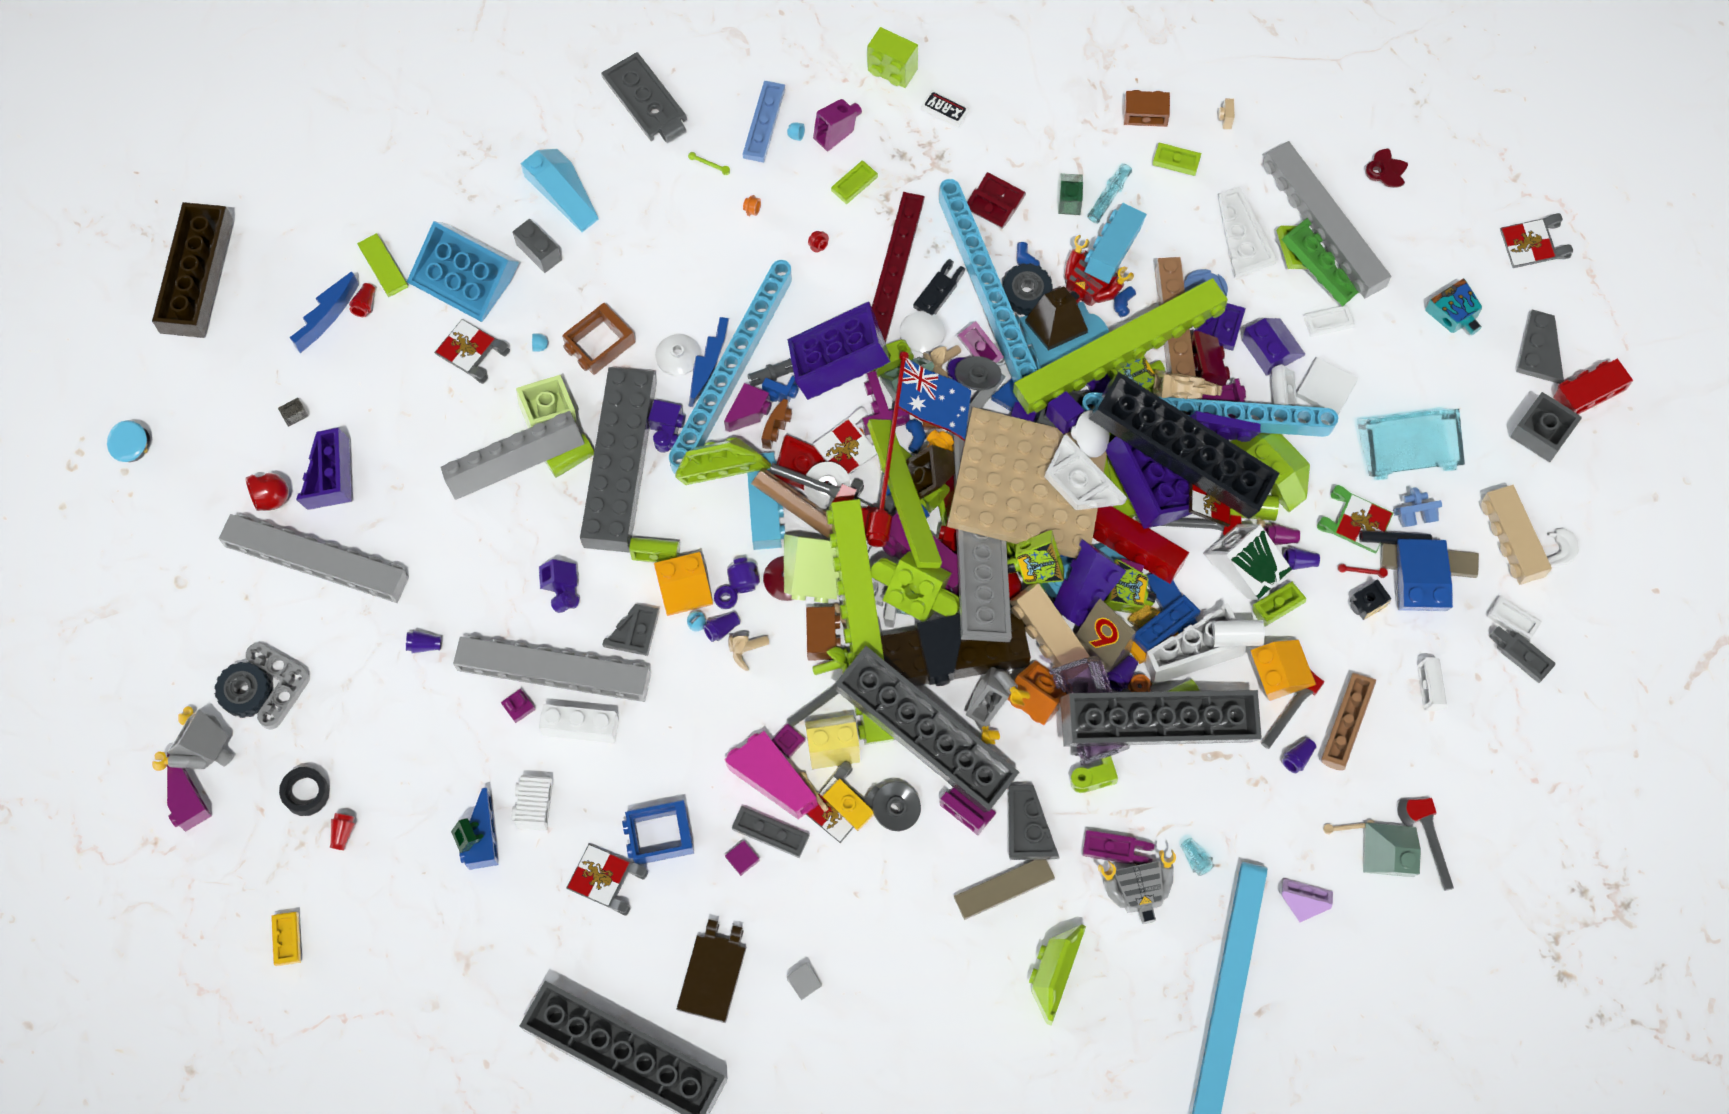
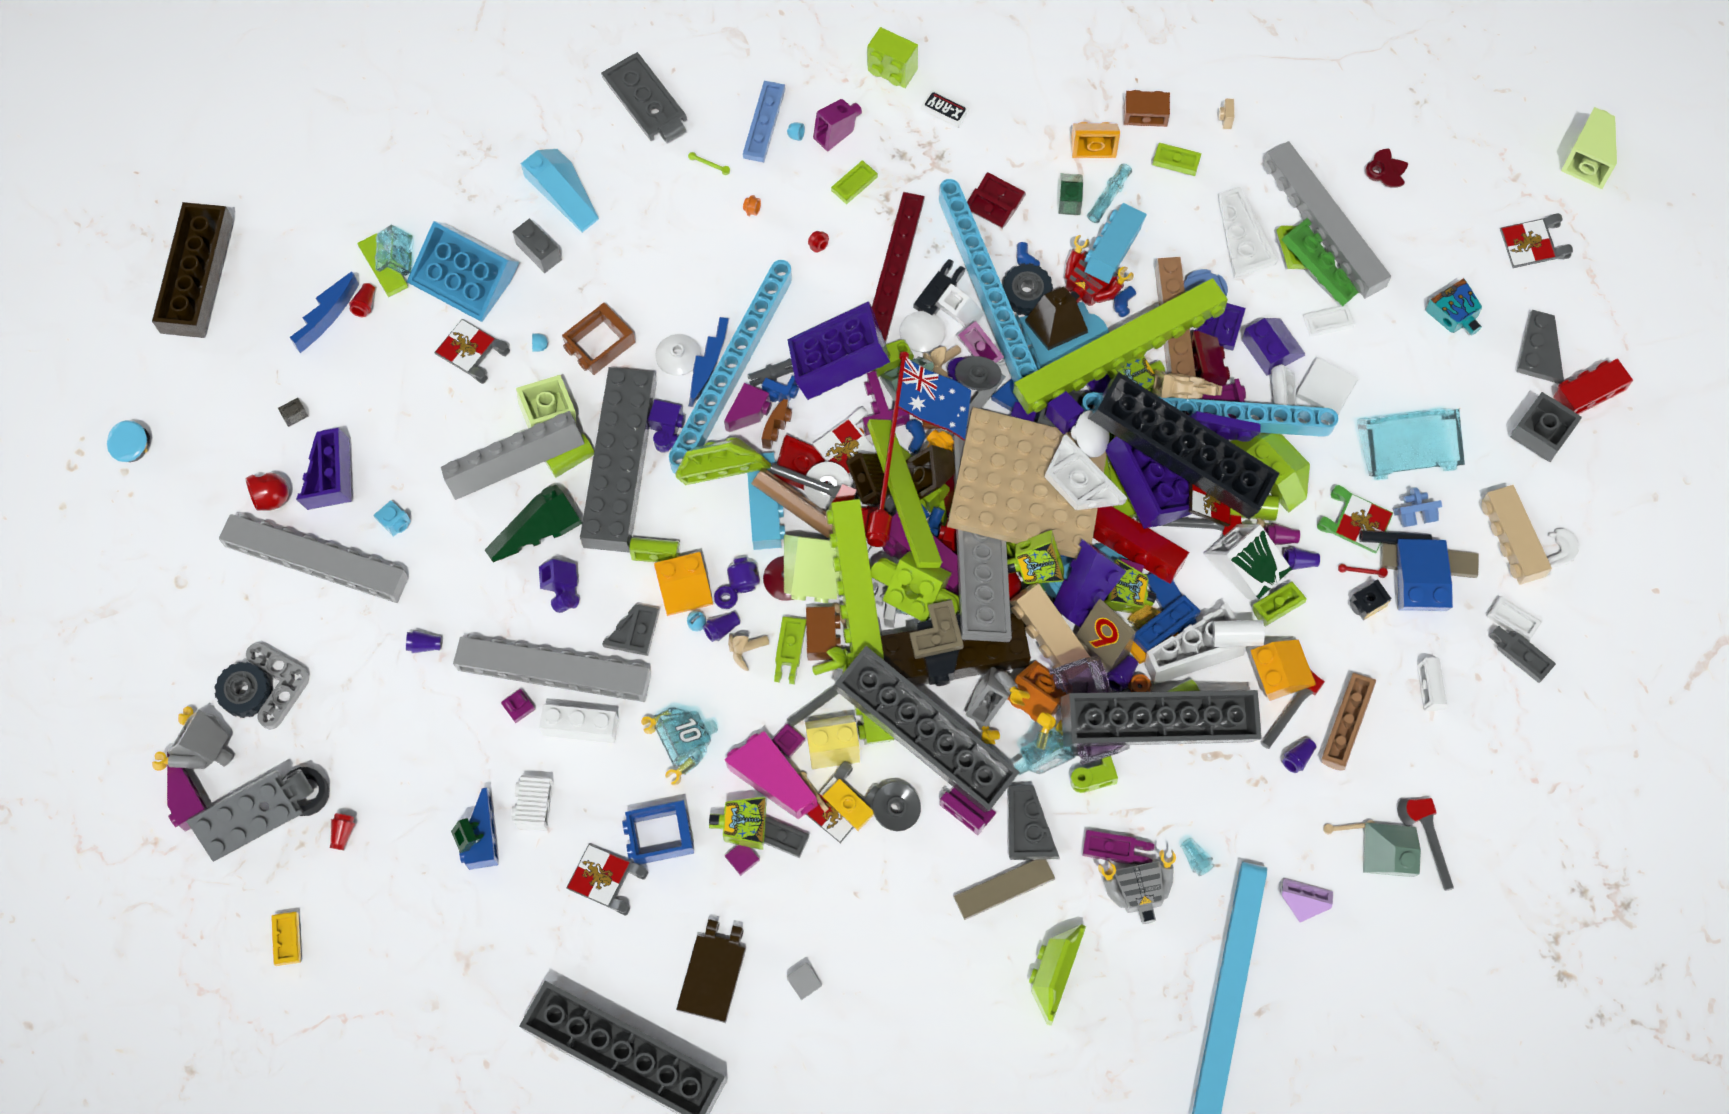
(241, 819): none -> hinge
(392, 518): none -> medium azure bracket
(394, 250): none -> clear light blue bracket
(543, 516): none -> dark green wedge
(683, 738): none -> clear light blue torso
(742, 822): none -> torso
(789, 647): none -> lime hinge
(867, 477): none -> dark brown brick
(934, 520): none -> blue arm
(942, 637): none -> dark tan plate
(959, 306): none -> white slope
(1046, 750): none -> clear light blue torso
(1095, 140): none -> light orange slope
(1595, 150): none -> yellowish green slope

